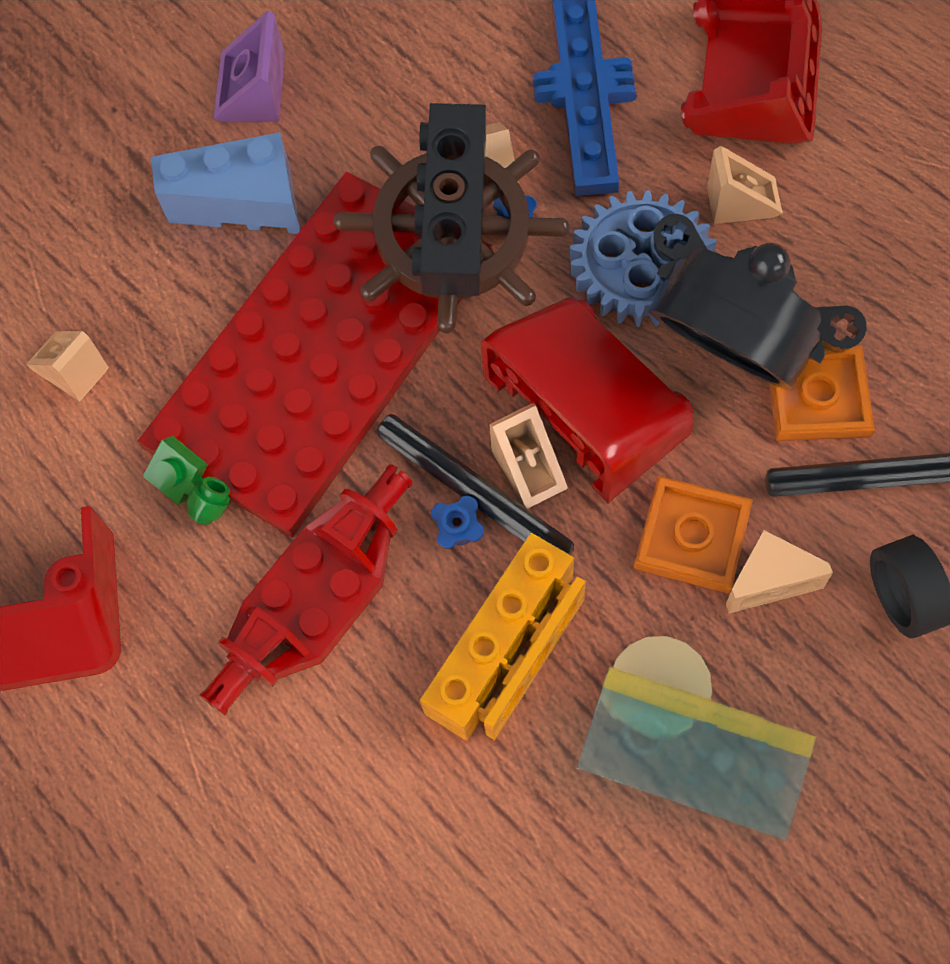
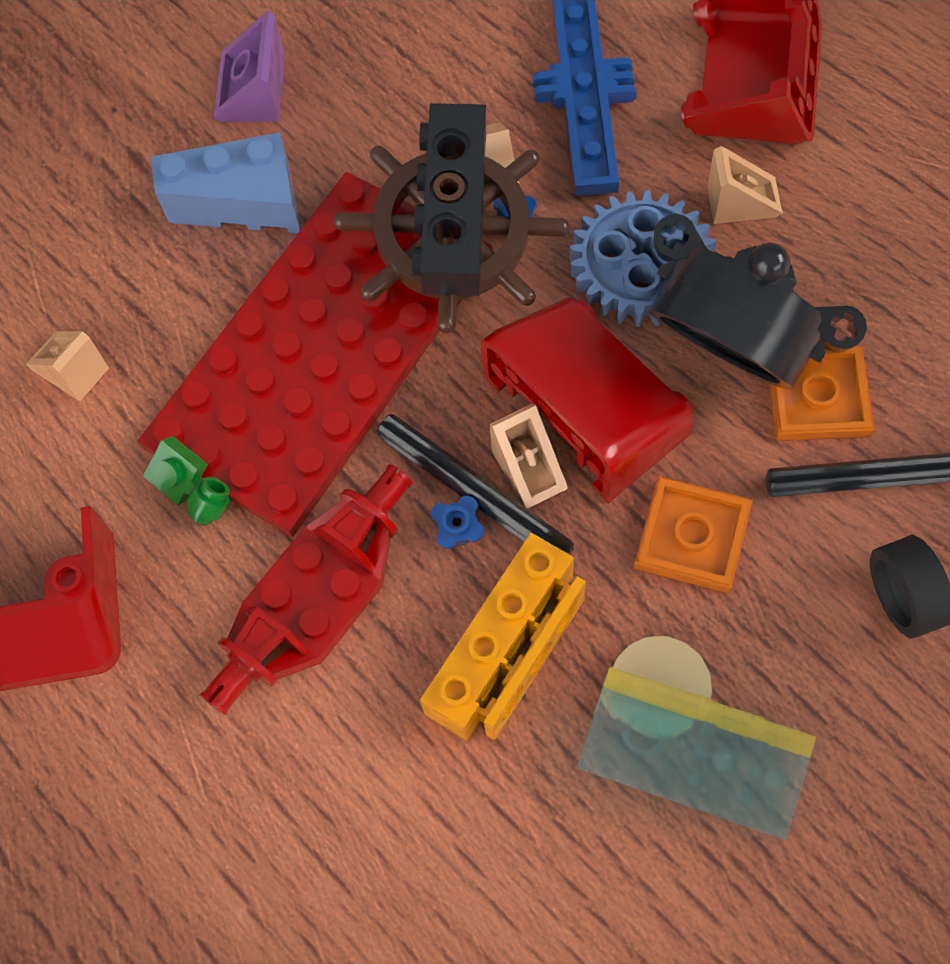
(776, 573): light nougat slope -> none

